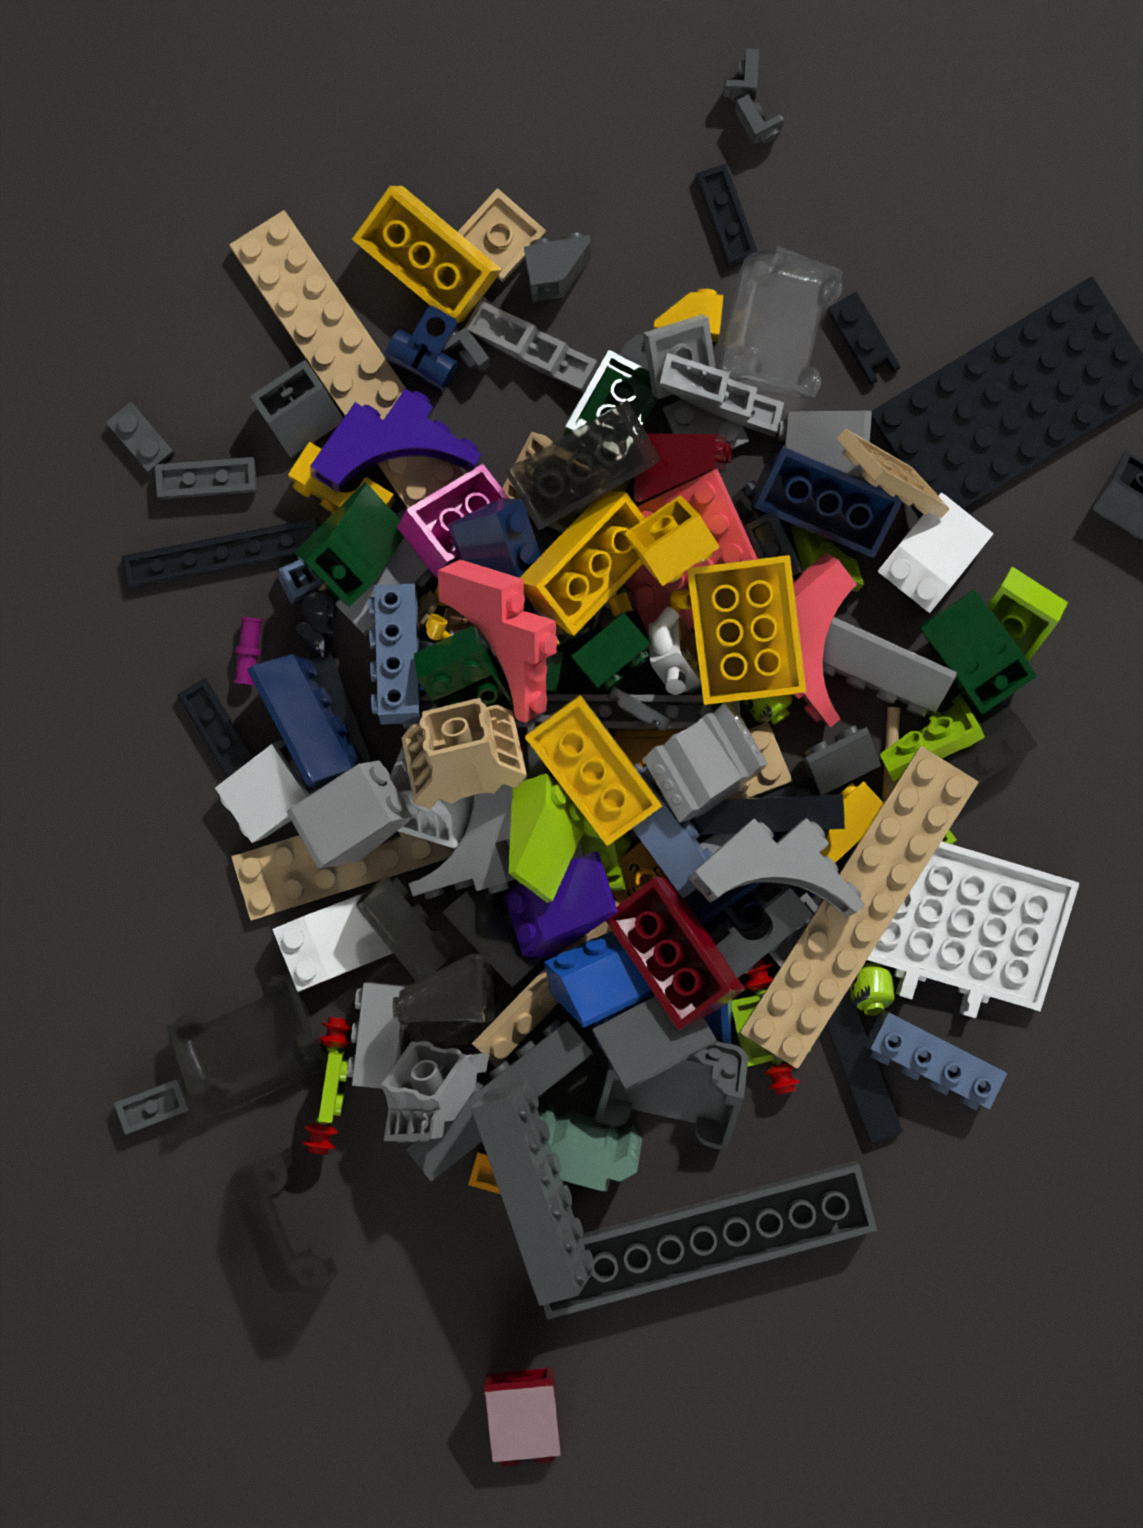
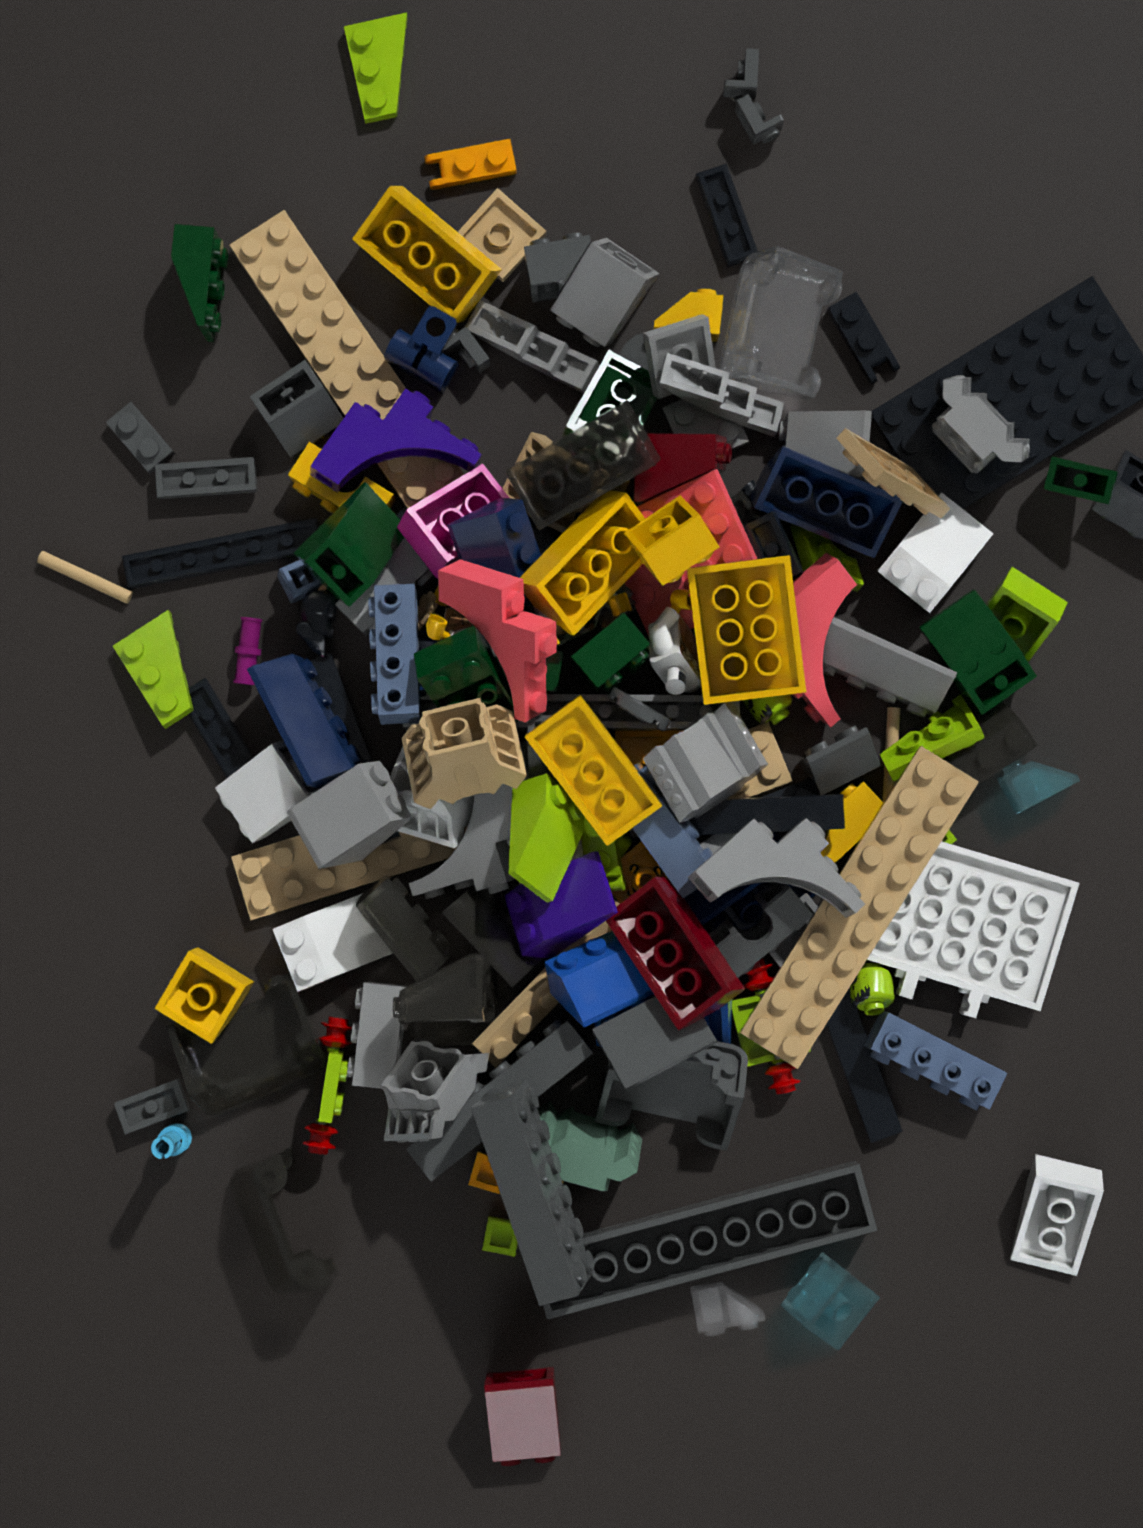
(84, 577): none -> tan bar
(157, 669): none -> lime wing
(165, 1143): none -> medium azure pin
(198, 261): none -> dark green slope
(204, 994): none -> yellow slope
(377, 61): none -> lime wing
(473, 163): none -> light orange hinge
(500, 1237): none -> lime tile
(603, 292): none -> light grey slope
(721, 1307): none -> clear slope
(829, 1301): none -> clear light blue slope
(976, 428): none -> light grey slope
(1032, 783): none -> clear light blue slope
(1057, 1214): none -> white slope
(1080, 480): none -> dark green slope

